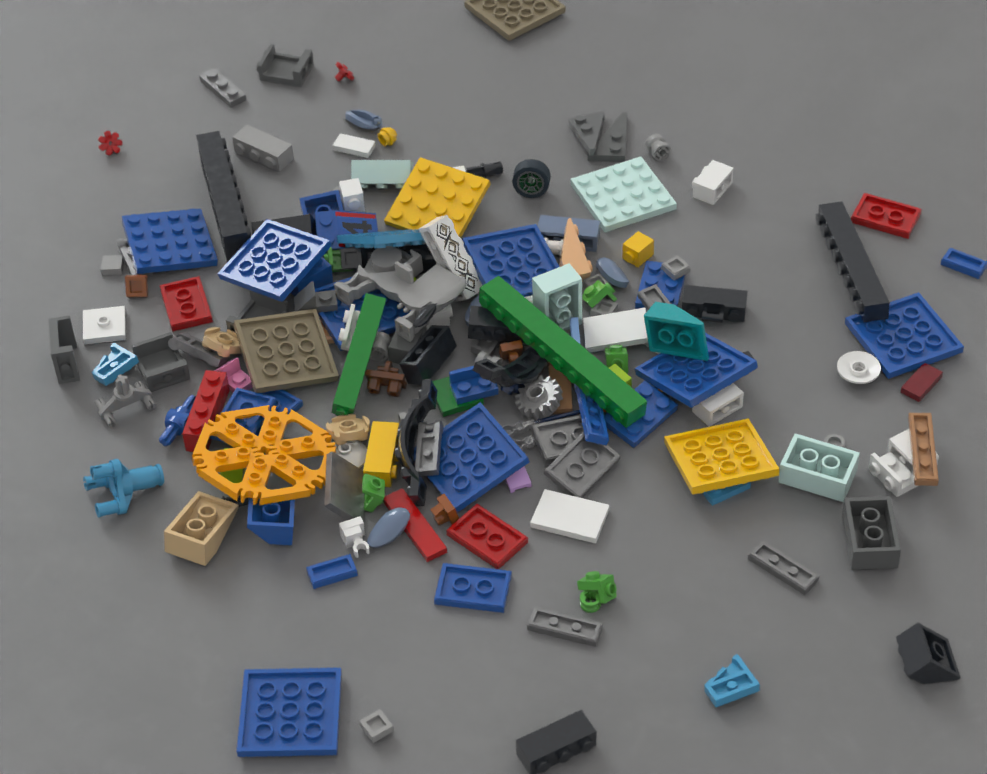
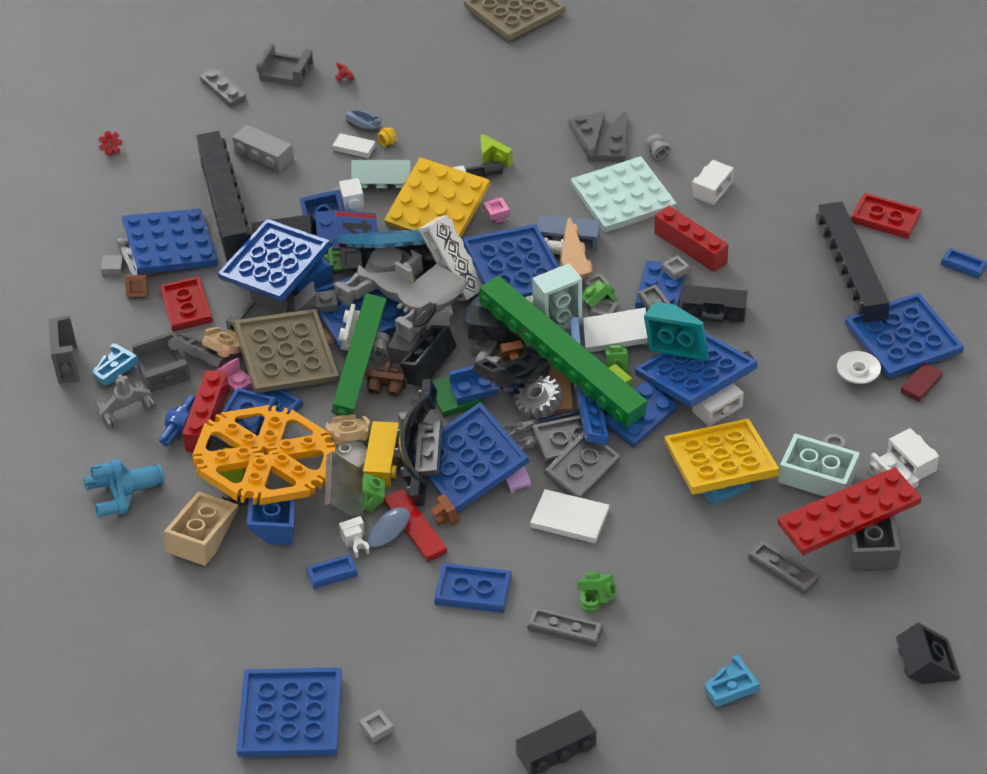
(104, 325): white plate -> none
(487, 536): red tile -> none
(495, 151): none -> lime slope
(496, 209): none -> bright pink tile
(523, 180): wheel -> none
(612, 272): sand blue arm -> none
(638, 249): yellow brick -> none
(691, 238): none -> red brick
(848, 511): none -> red plate
(923, 449): medium nougat tile -> none

